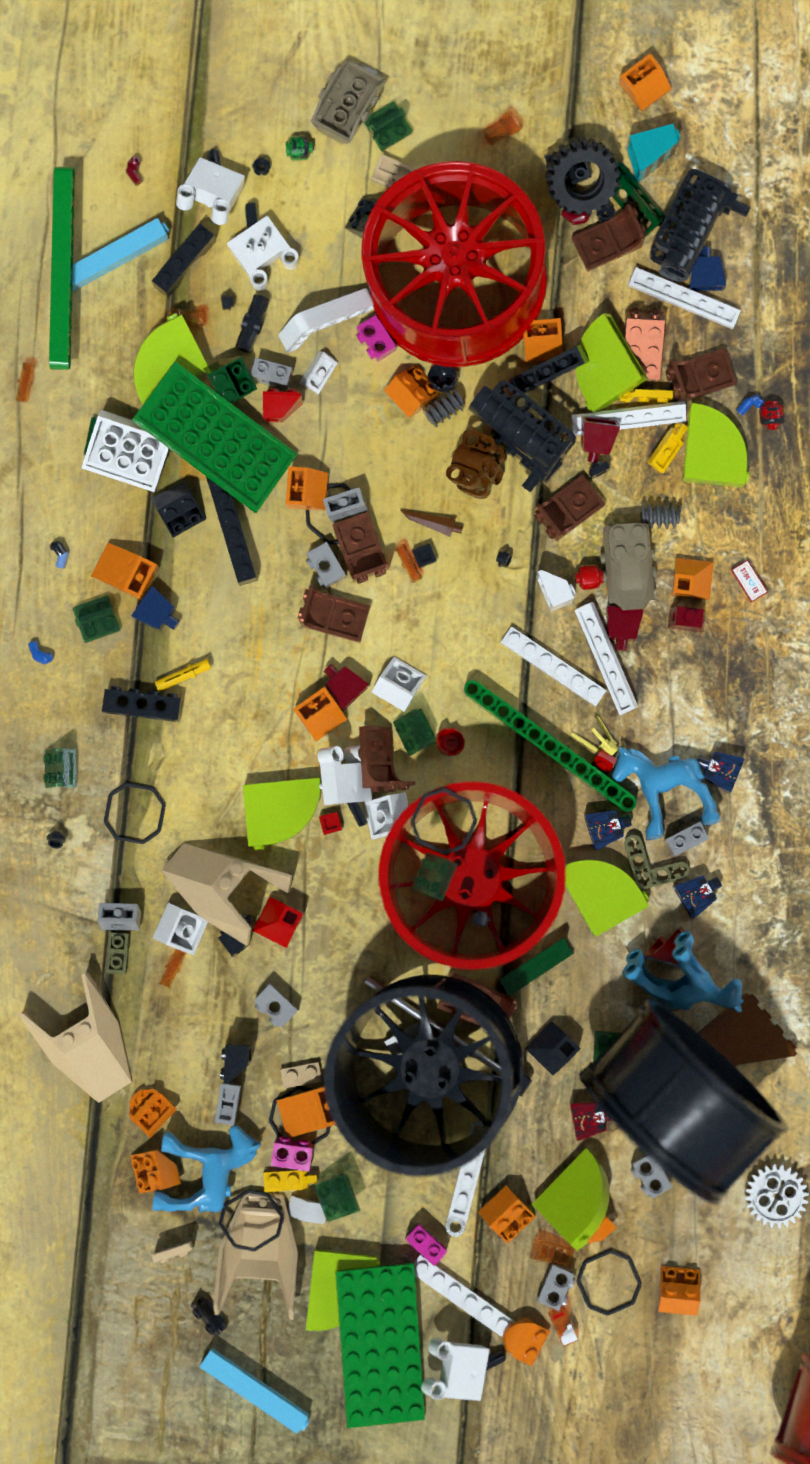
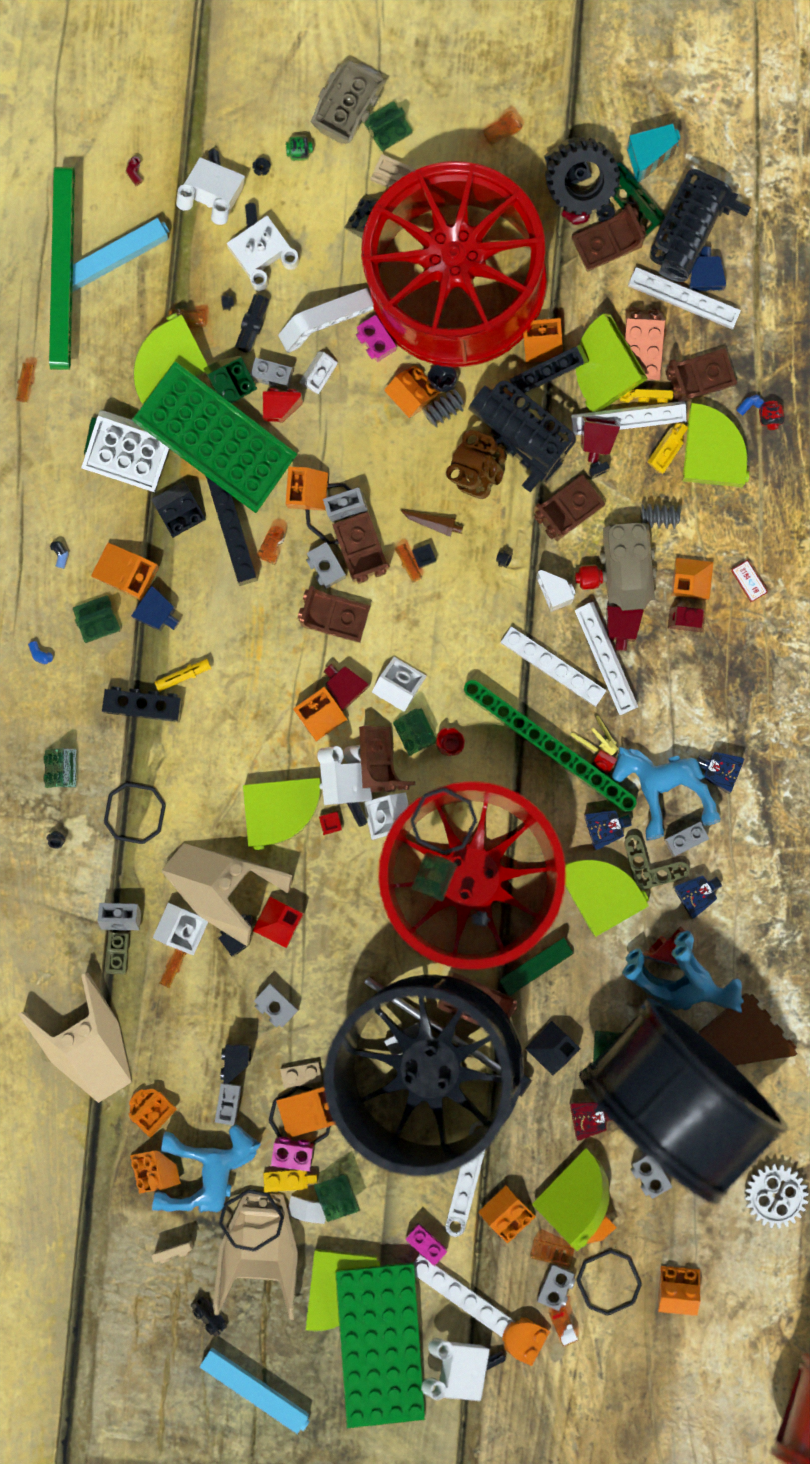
(173, 271): black arch -> none
(270, 544): none -> clear orange leg
(645, 82): orange slope -> none

